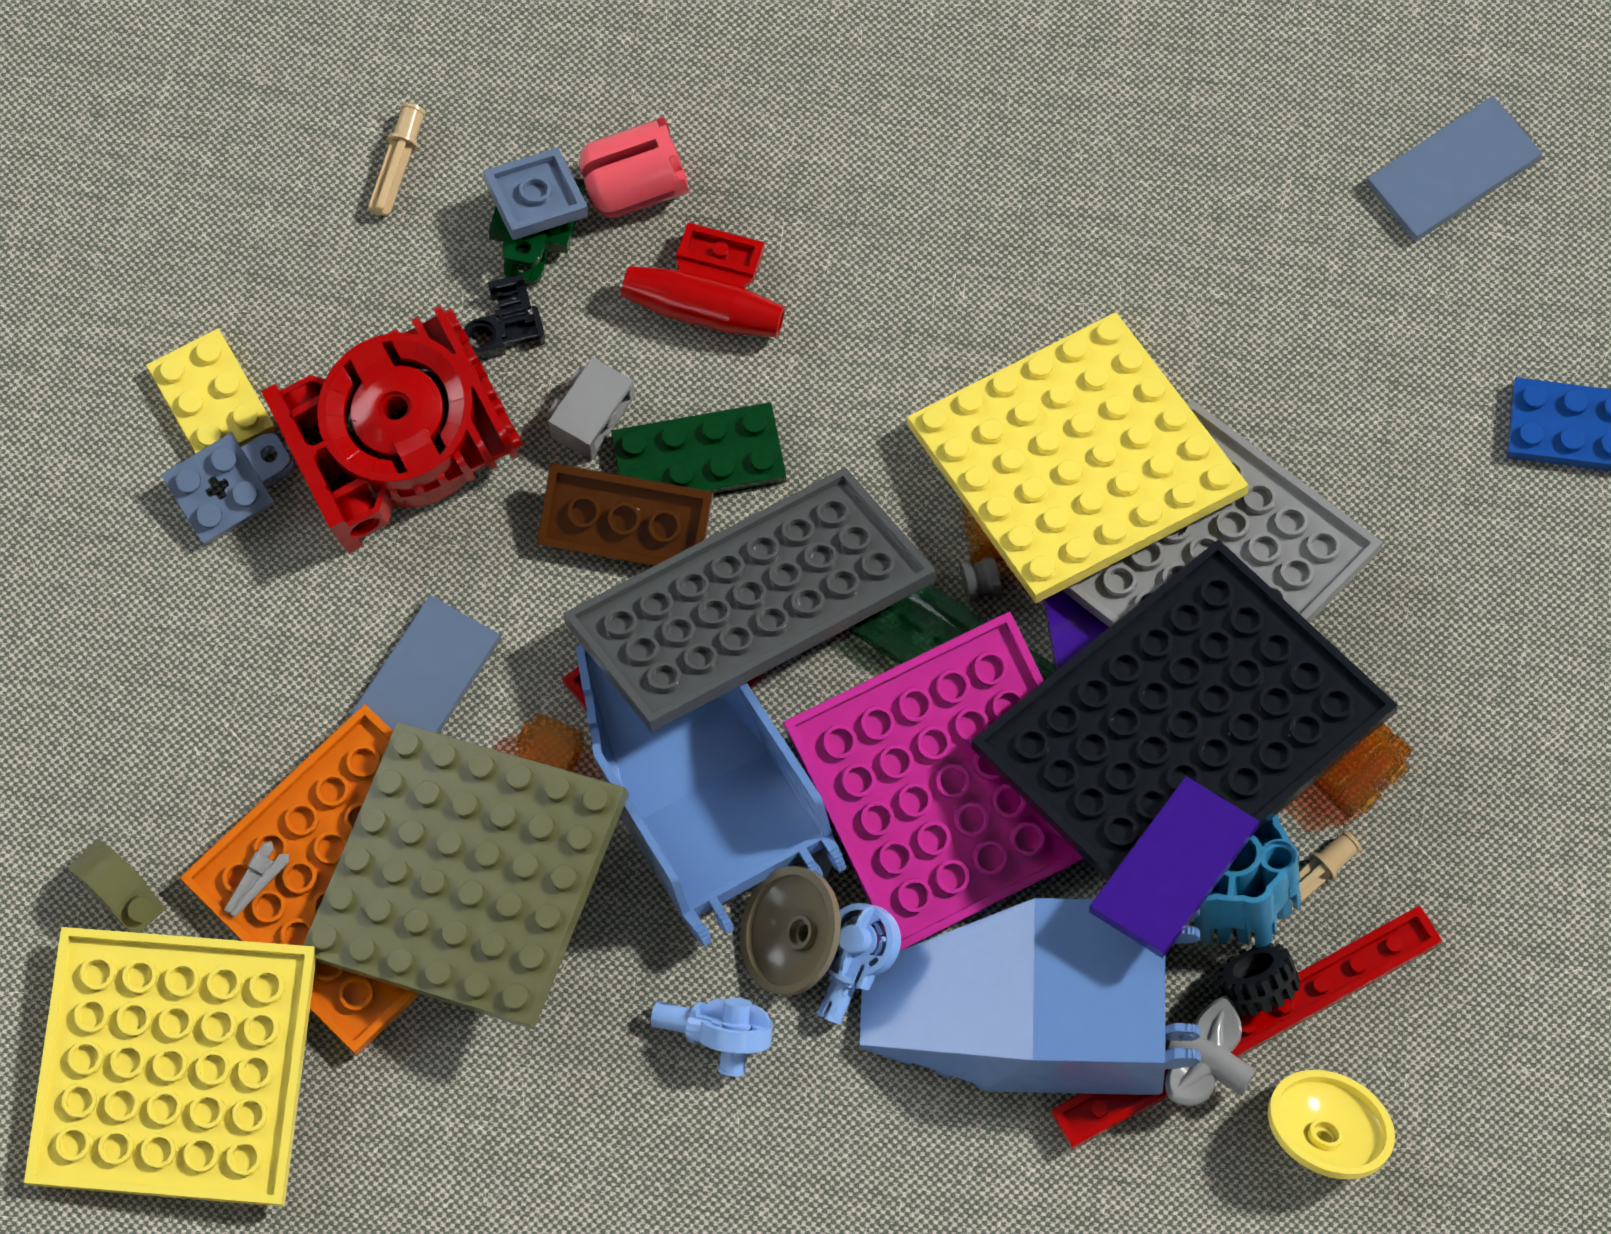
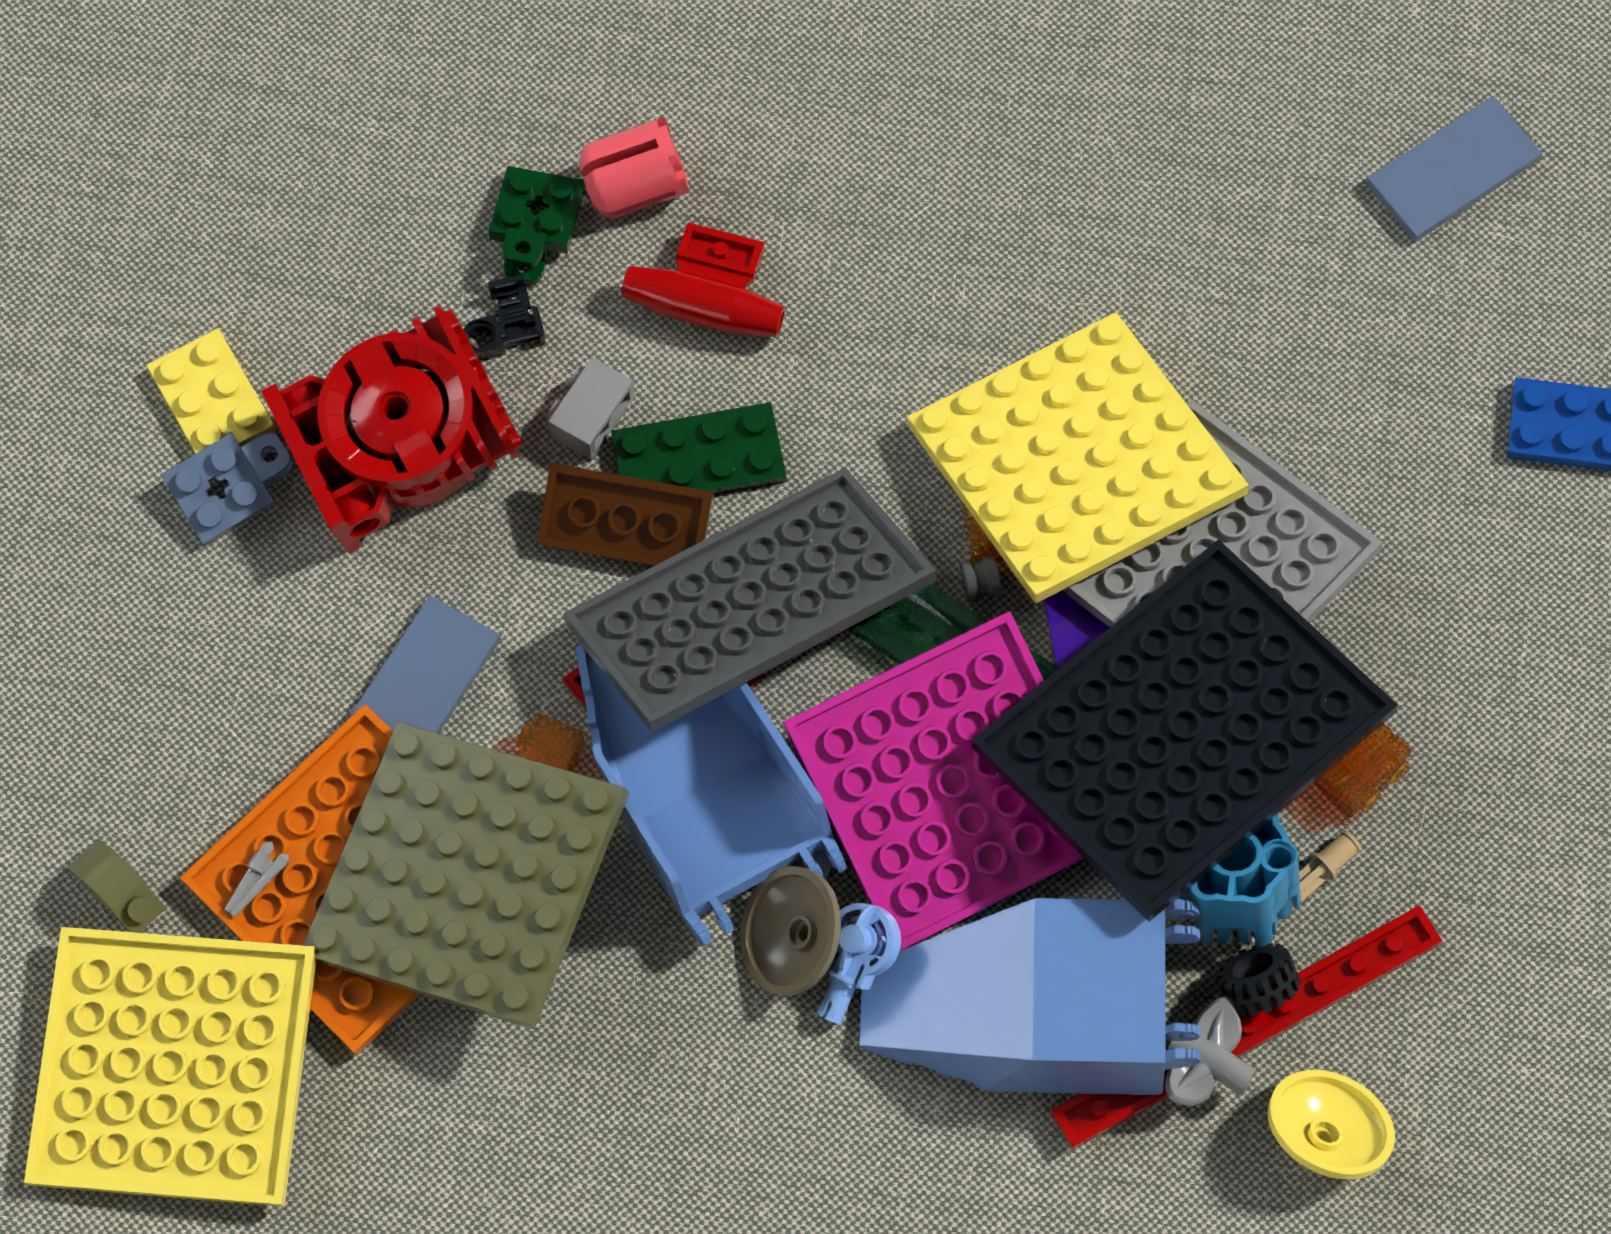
(401, 145): tan axle -> none
(535, 193): sand blue plate -> none
(722, 1025): light blue pin -> none
(1174, 867): dark purple tile -> none

